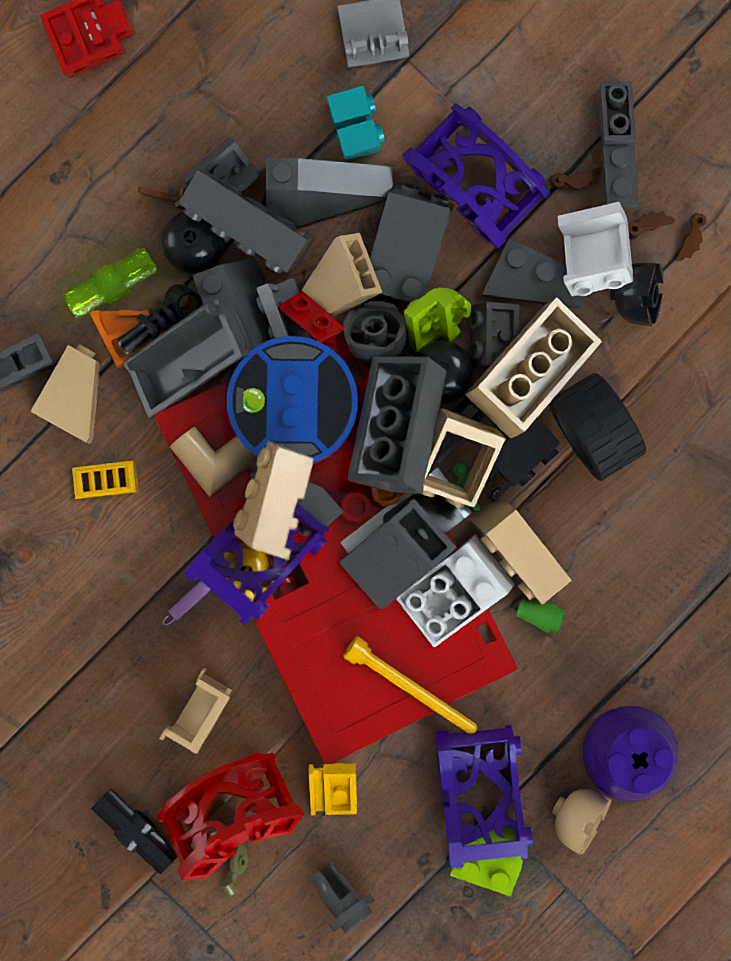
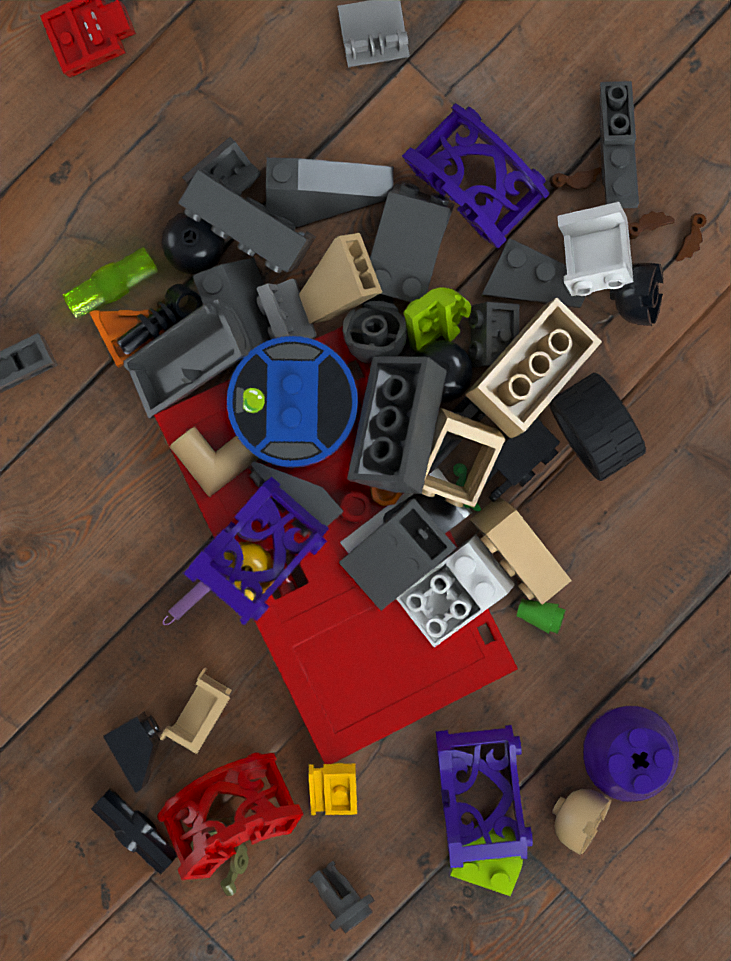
(71, 394): tan slope -> none
(130, 477): yellow slope -> none
(135, 748): none -> black slope
(163, 196): reddish brown piece -> none
(272, 499): tan wedge -> none
(312, 319): red hinge -> none
(354, 123): teal piece -> none
(360, 652): yellow piece -> none

